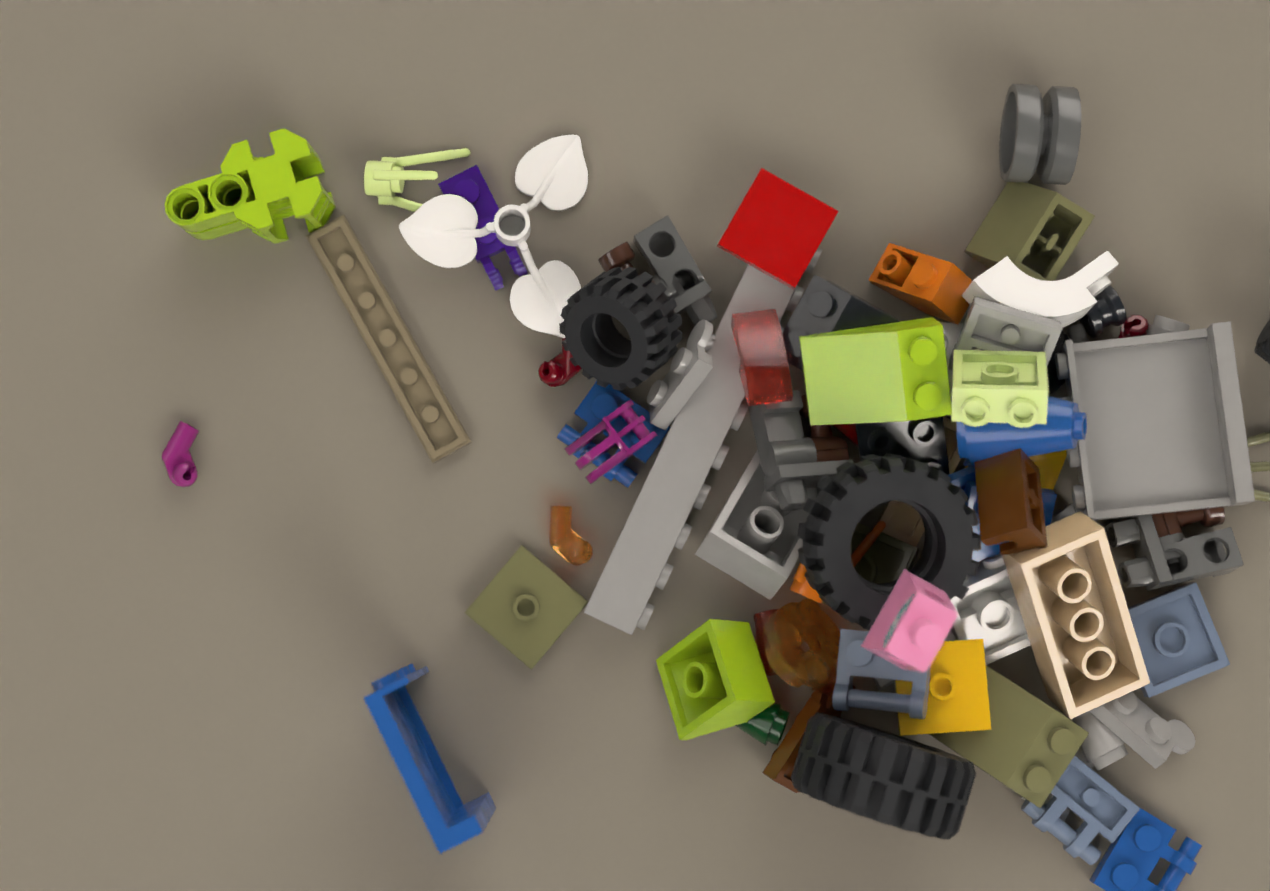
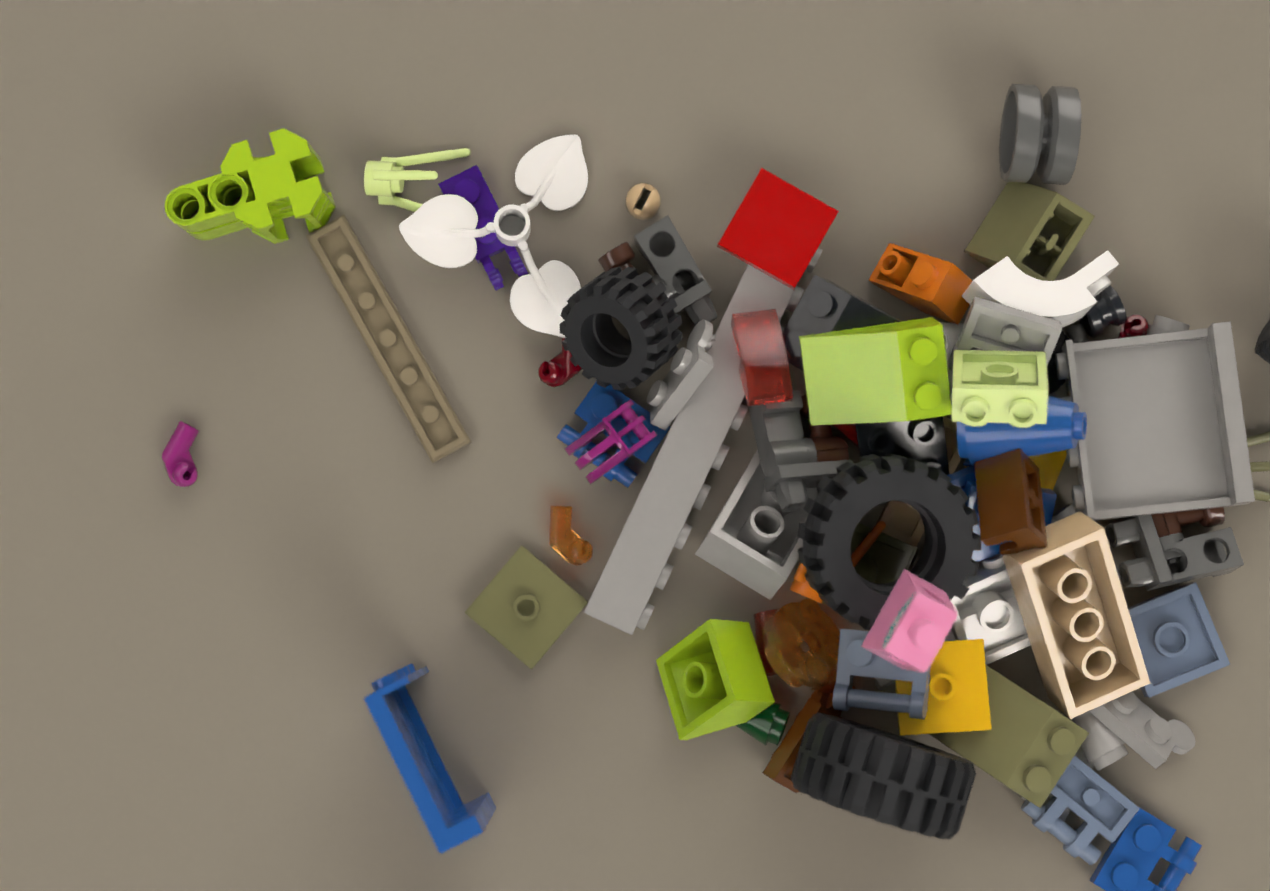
(651, 206): none -> tan hinge

